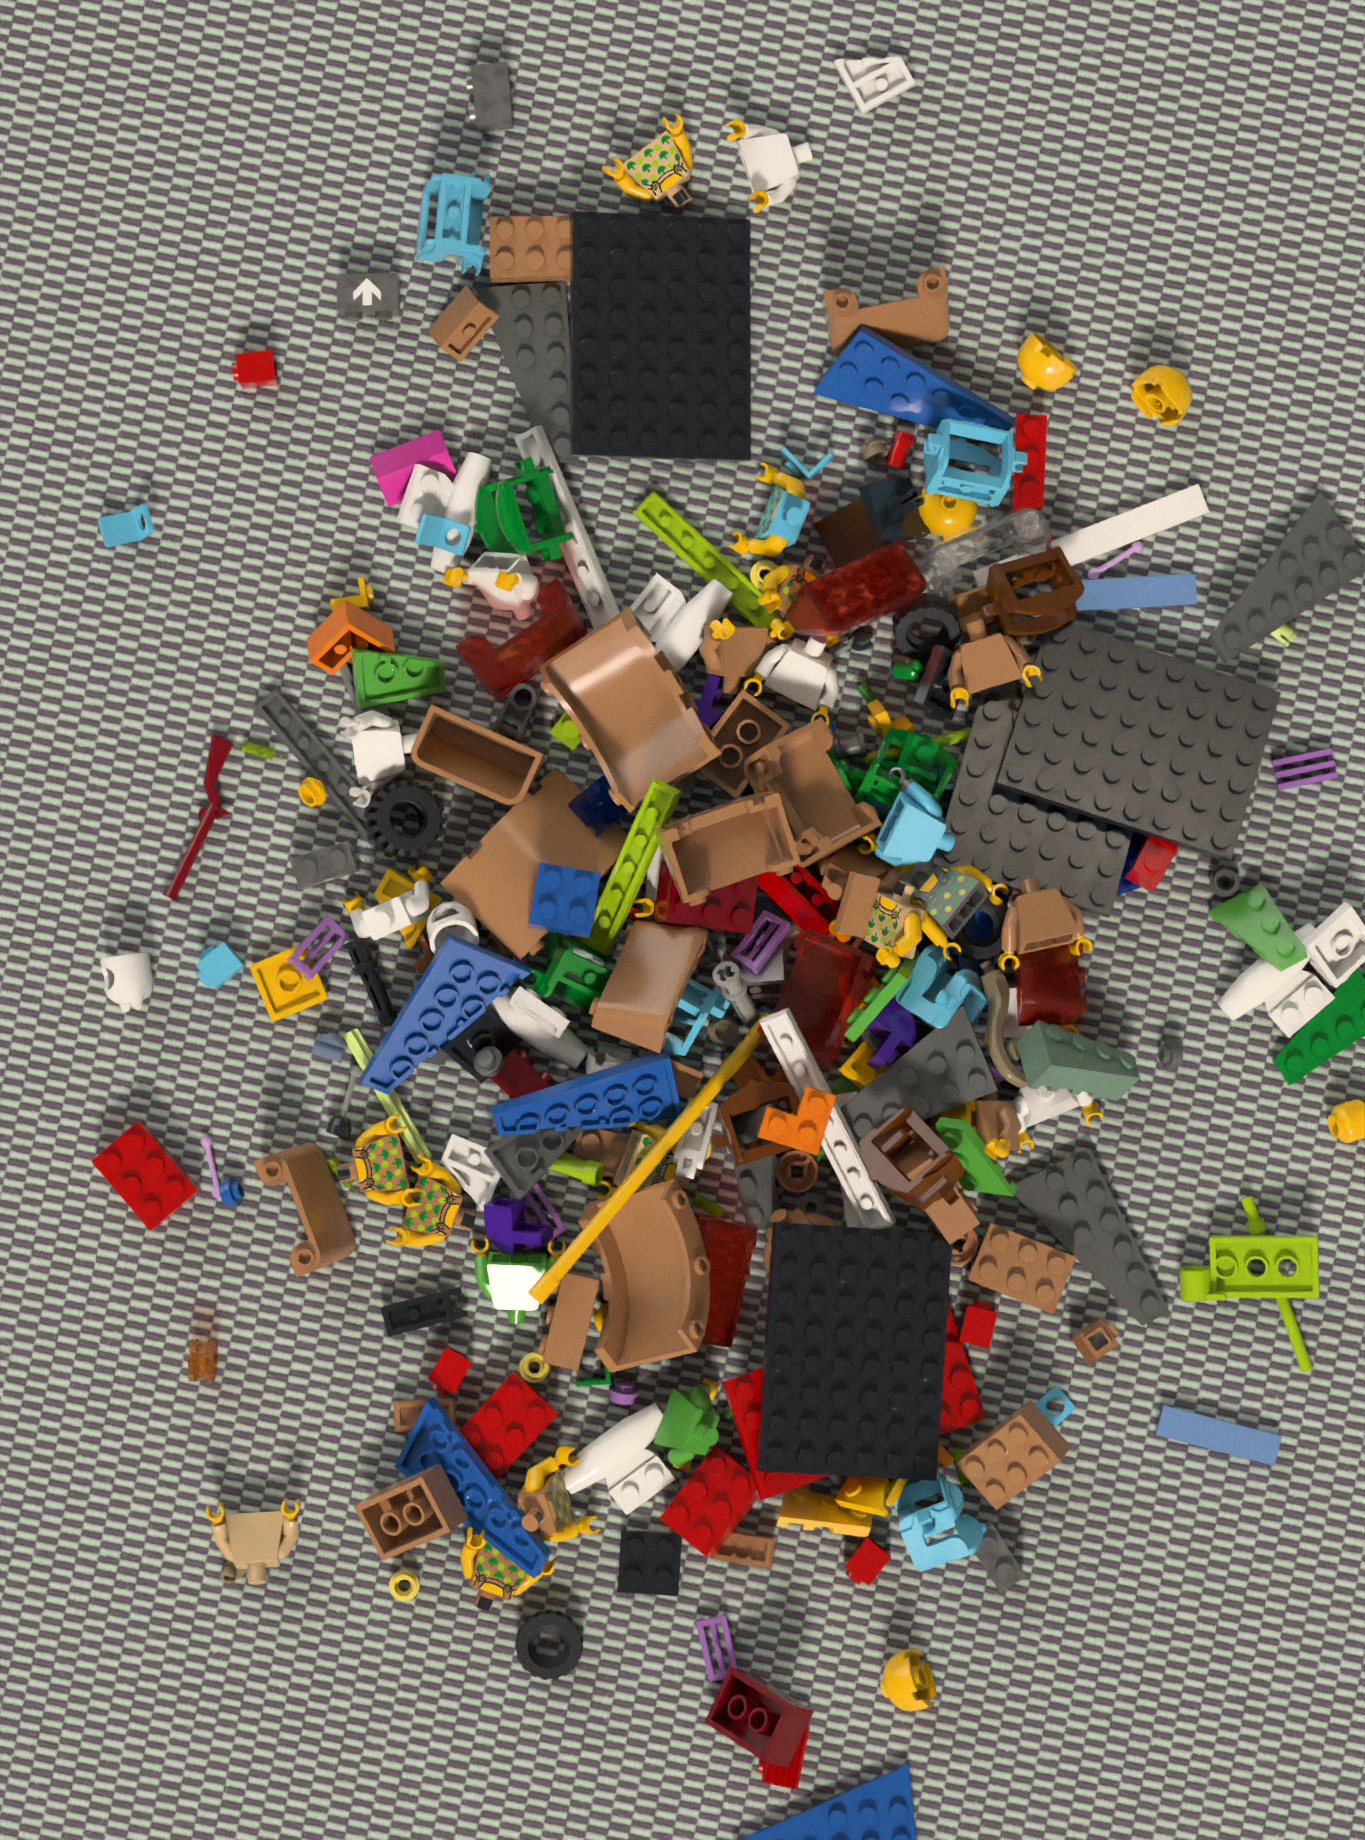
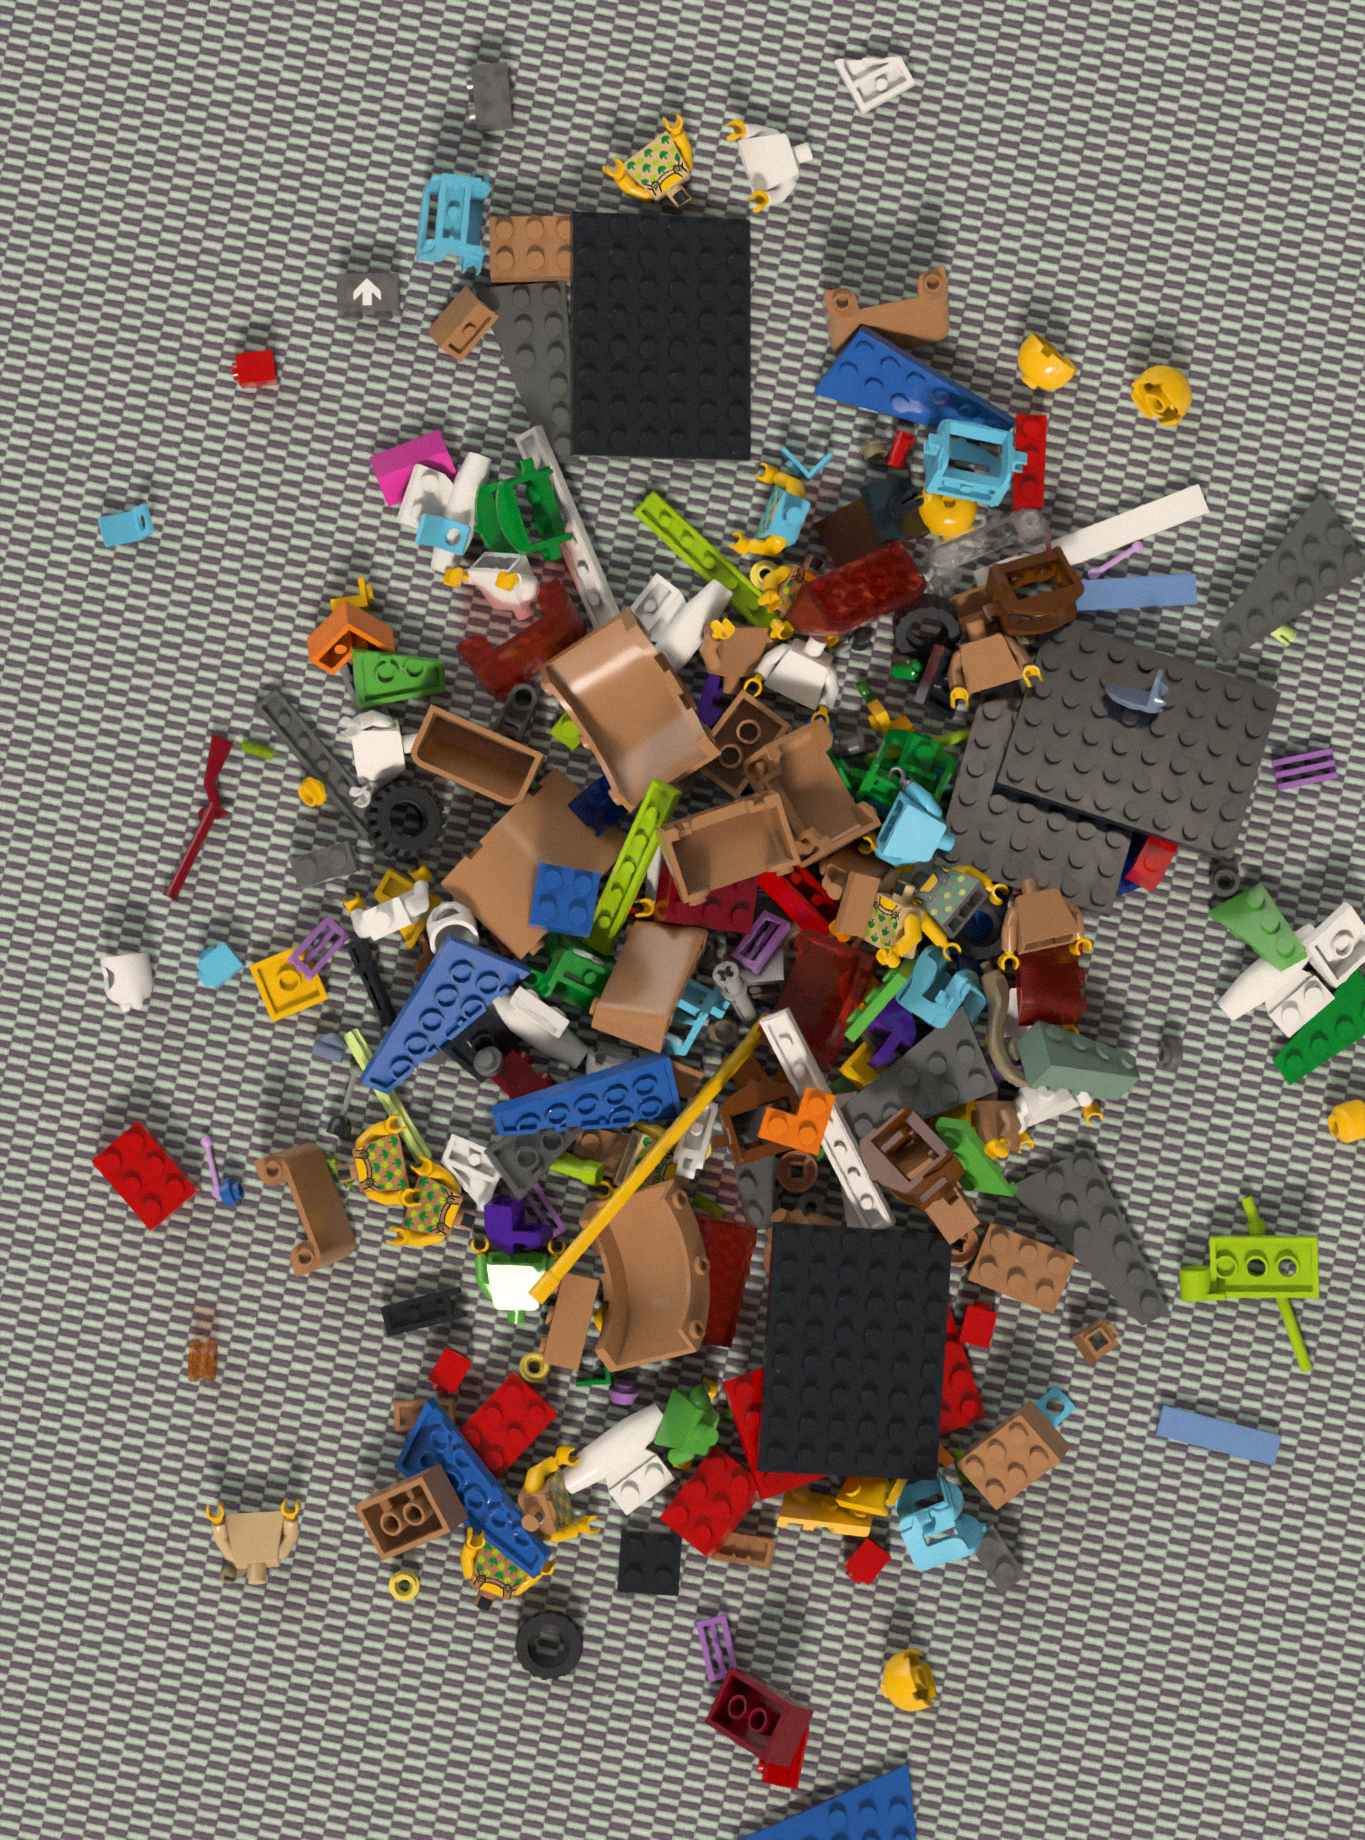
(1139, 699): none -> sand blue piece

